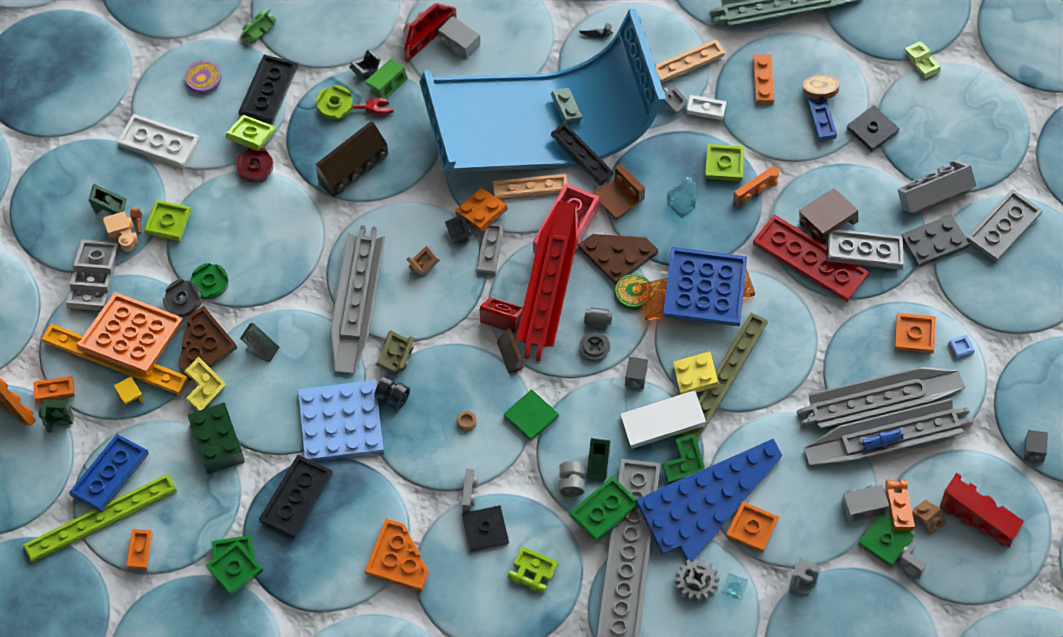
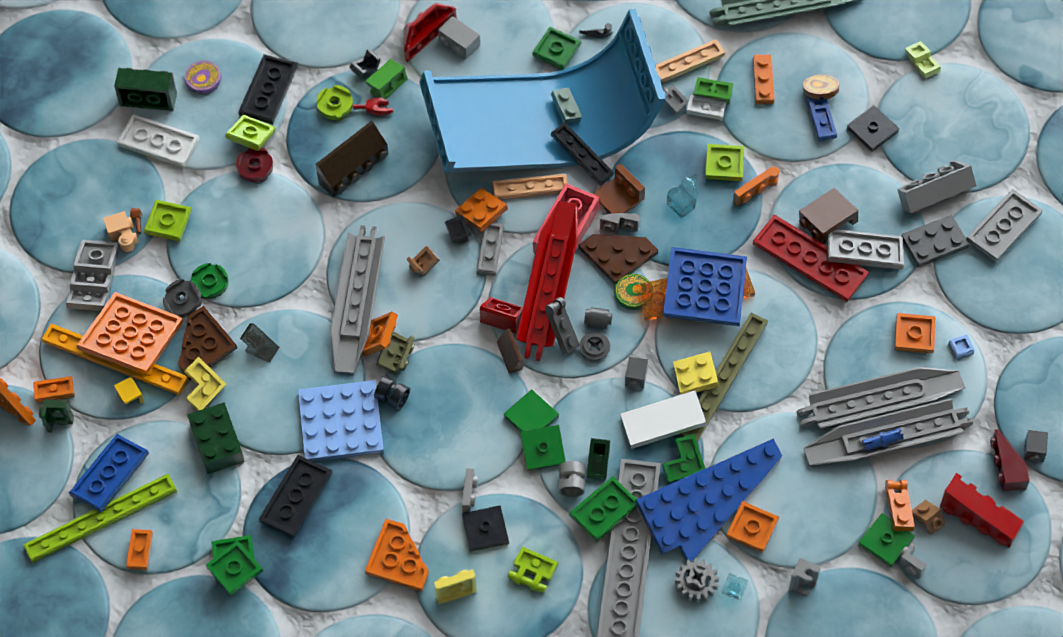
(103, 199): dark green slope -> none
(145, 89): none -> dark green brick
(262, 21): bright green hinge -> none
(380, 333): none -> orange plate
(455, 586): none -> light yellow plate
(466, 421): medium nougat tile -> none
(542, 447): none -> green plate
(556, 48): none -> green plate
(561, 325): none -> dark grey plate
(614, 221): none -> light grey slope
(713, 89): none -> bright green hinge
(865, 503): light grey brick -> none
(1011, 467): none -> dark red slope

